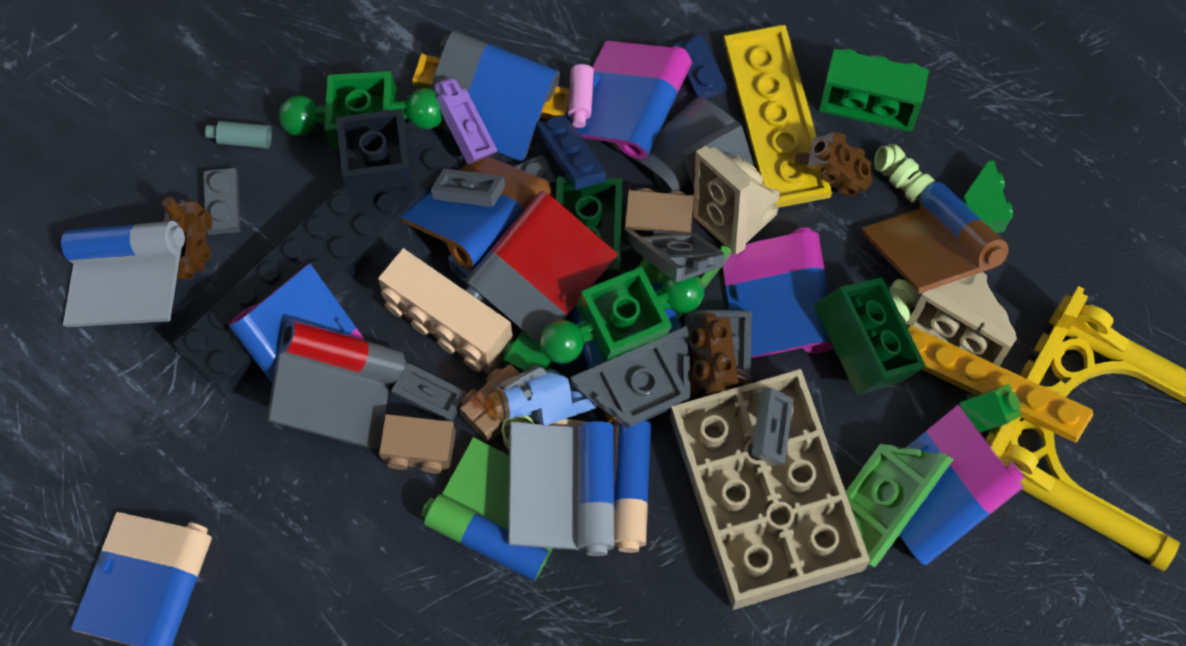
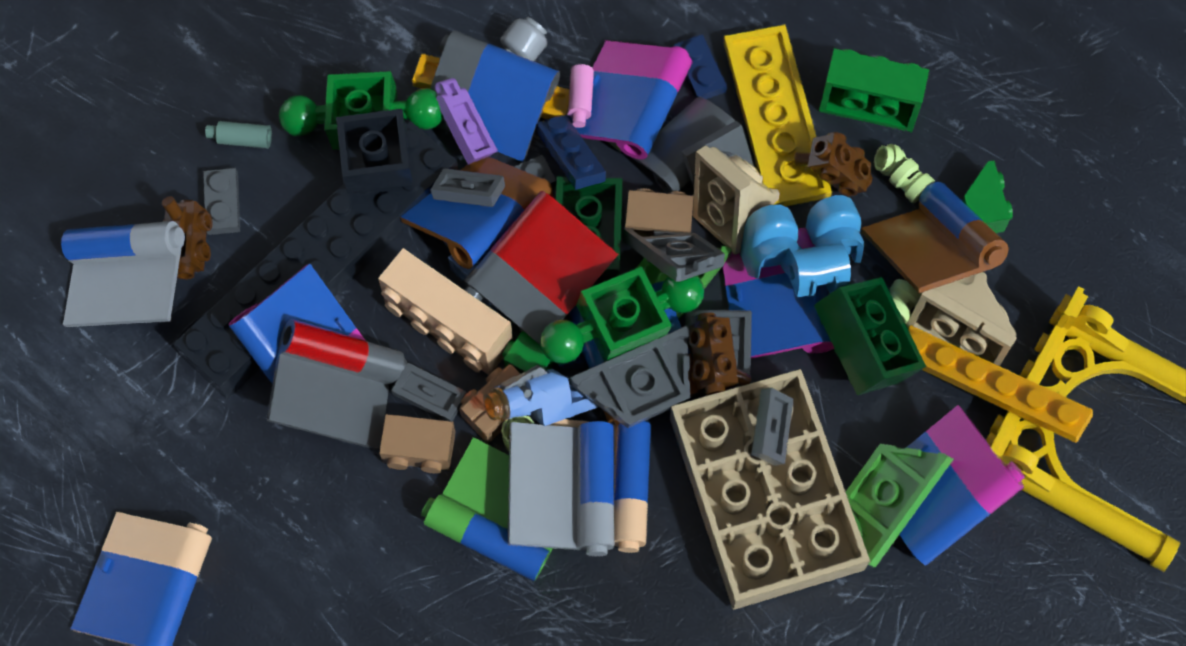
(524, 38): none -> light grey head
(832, 226): none -> dark azure piece
(992, 408): green brick -> none

